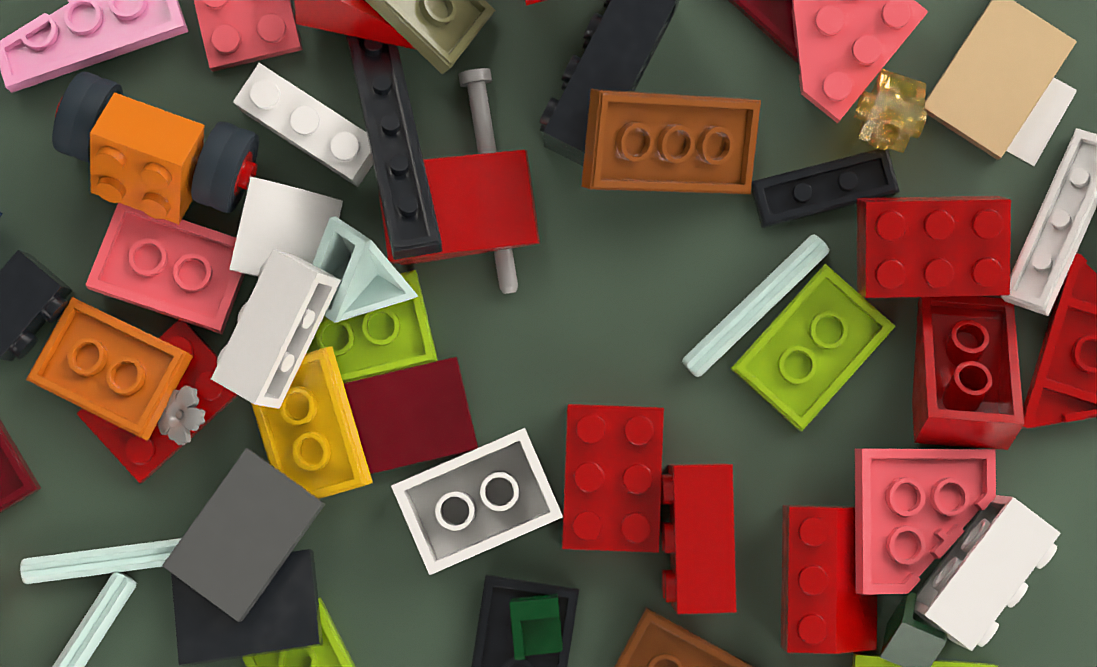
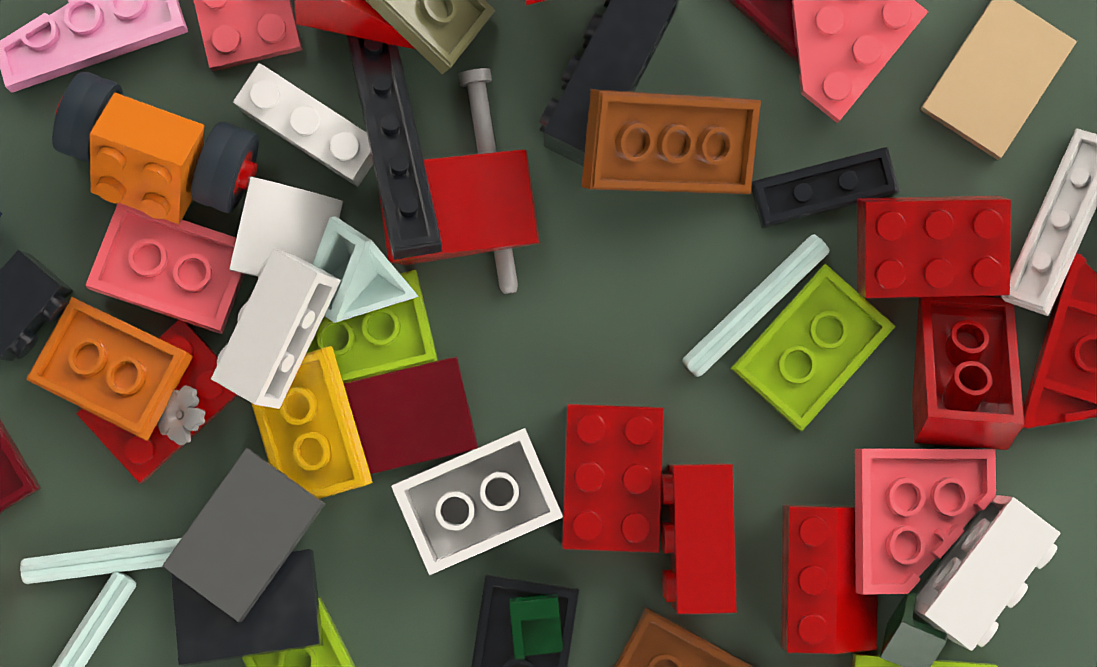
(892, 111): clear yellow brick -> none
(1042, 122): white sticker -> none

